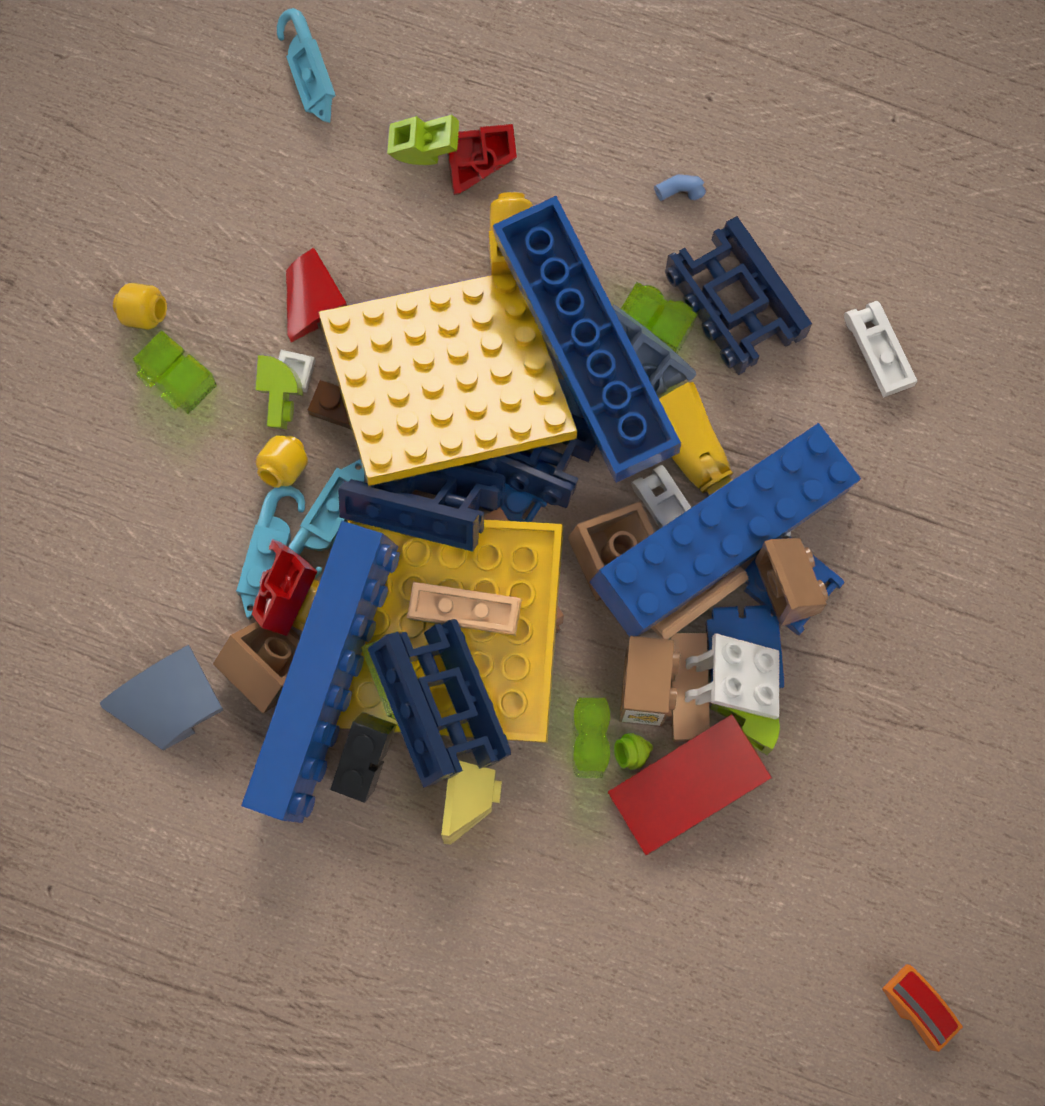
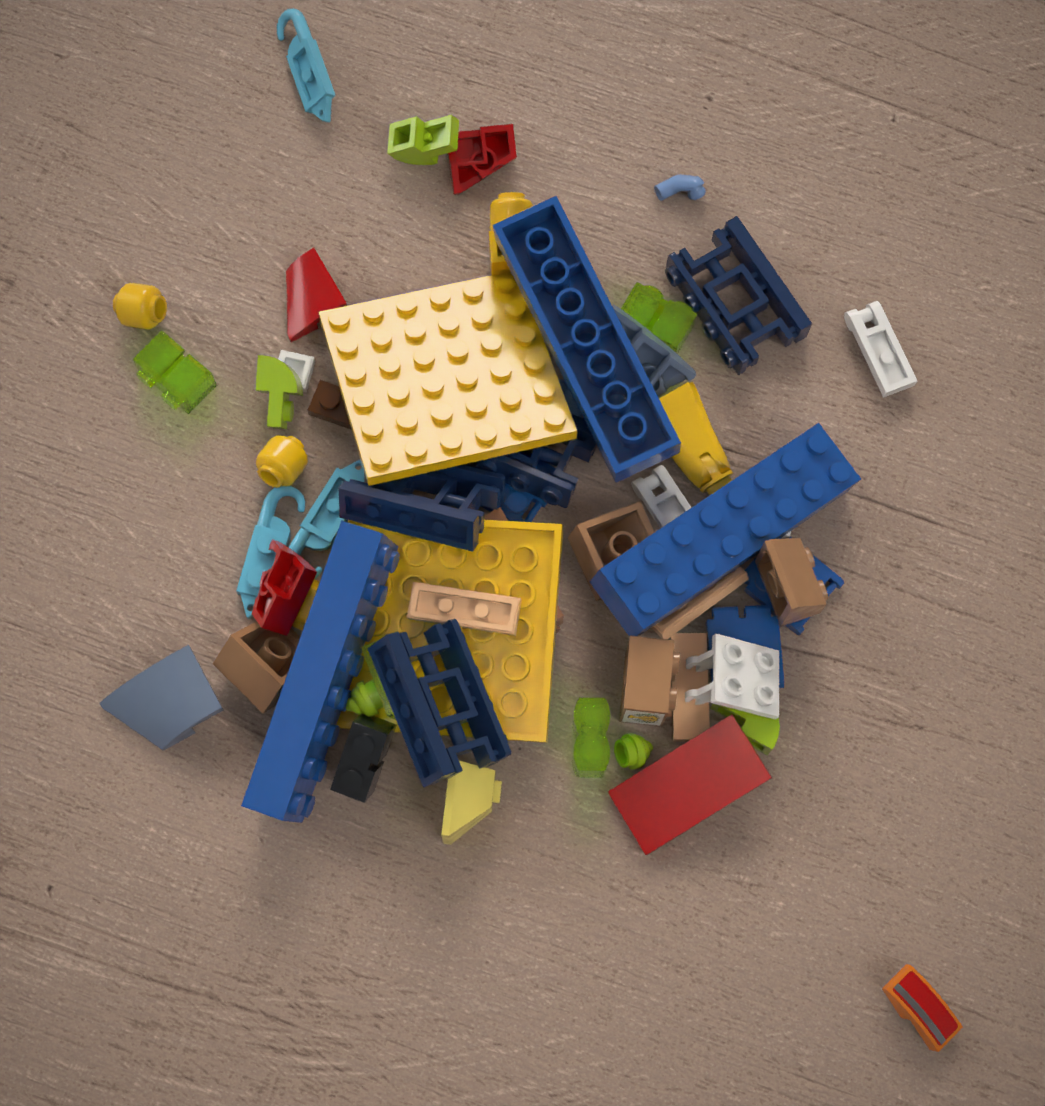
(364, 699): none -> lime plate

